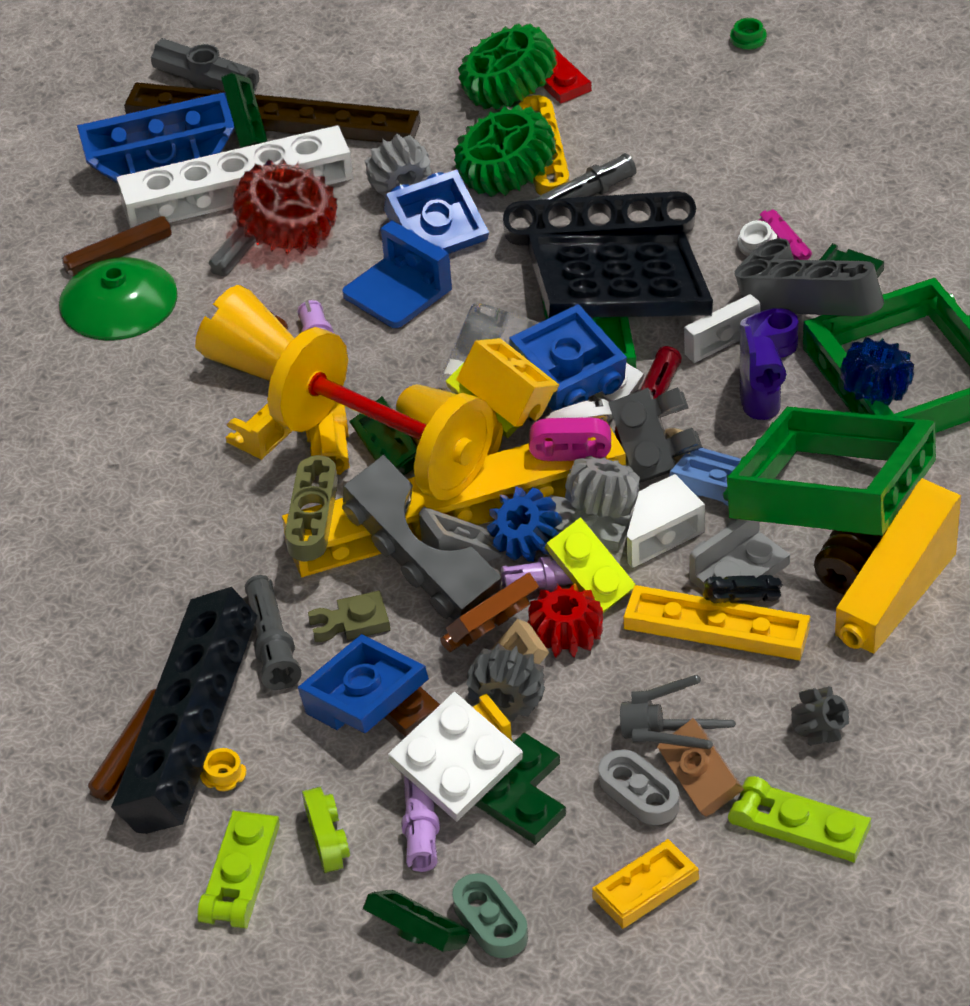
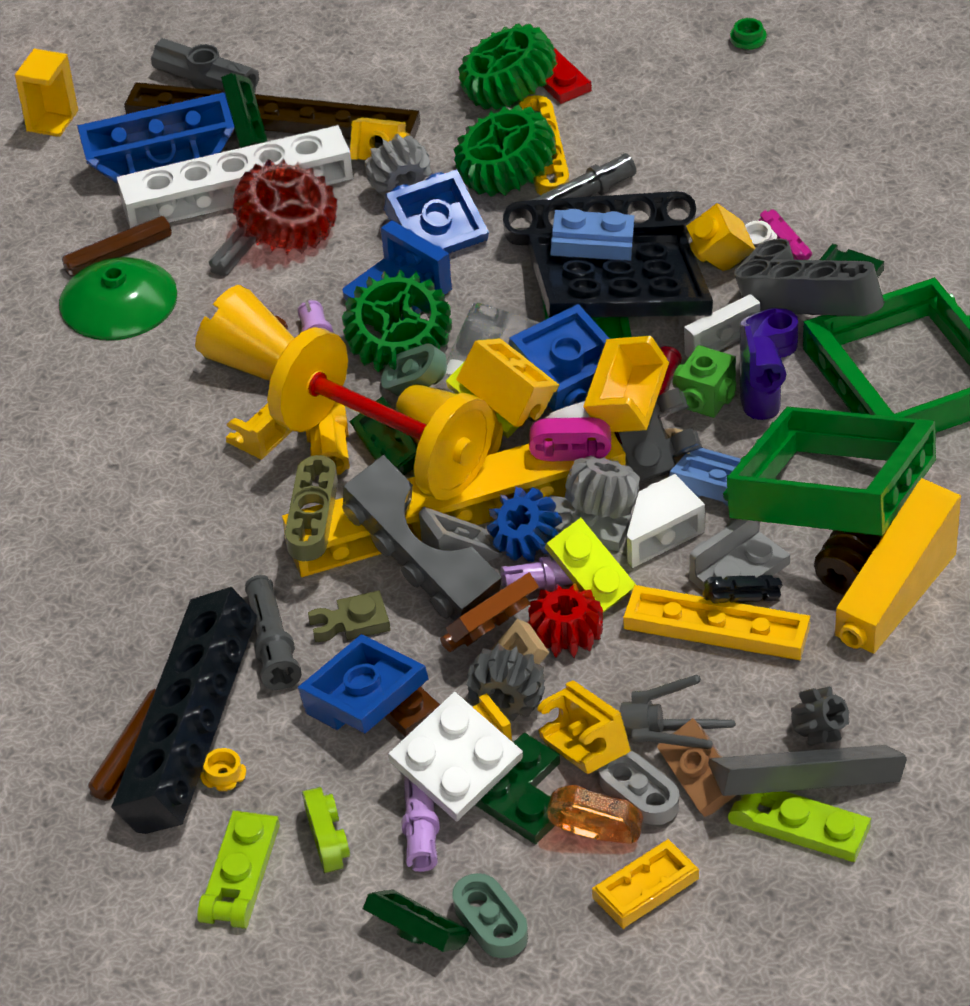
(46, 92): none -> yellow panel
(364, 133): none -> yellow brick
(386, 304): none -> green gear
(419, 365): none -> sand green plate
(586, 729): none -> yellow hinge
(592, 234): none -> medium blue plate
(594, 815): none -> clear orange plate
(627, 383): none -> yellow panel
(707, 380): none -> bright green brick
(720, 238): none -> yellow brick
(807, 769): none -> dark grey slope
(877, 371): clear blue gear -> none

